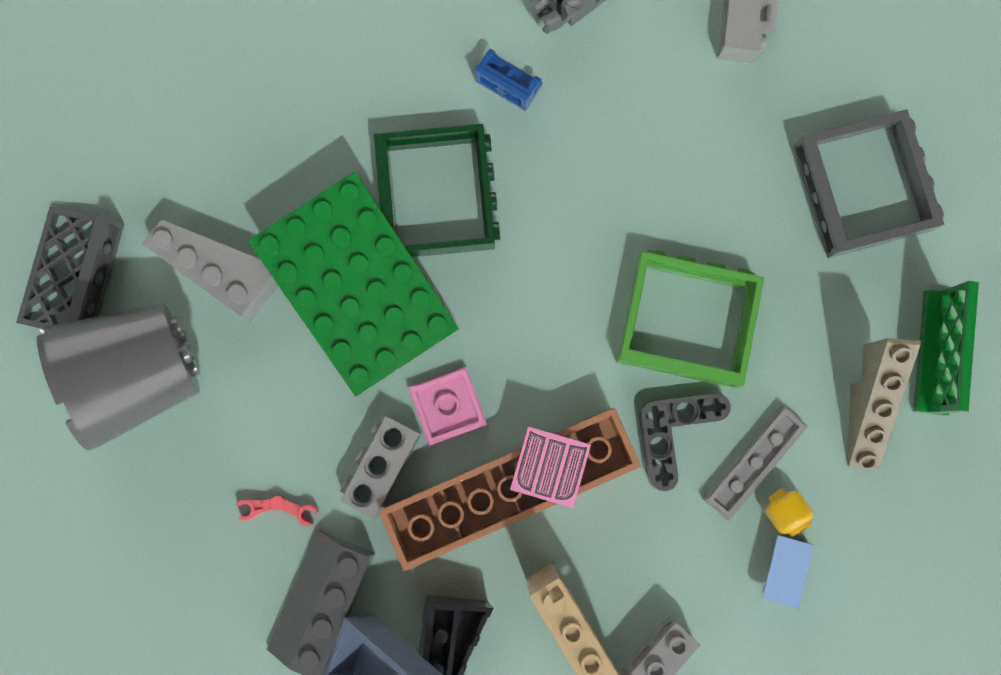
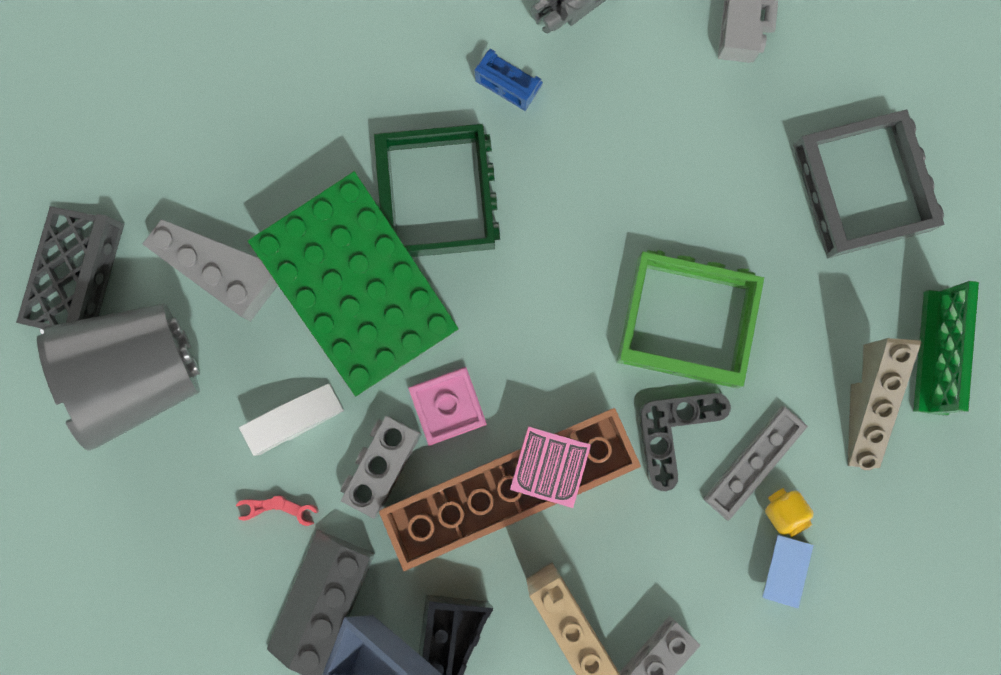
(291, 419): none -> white slope

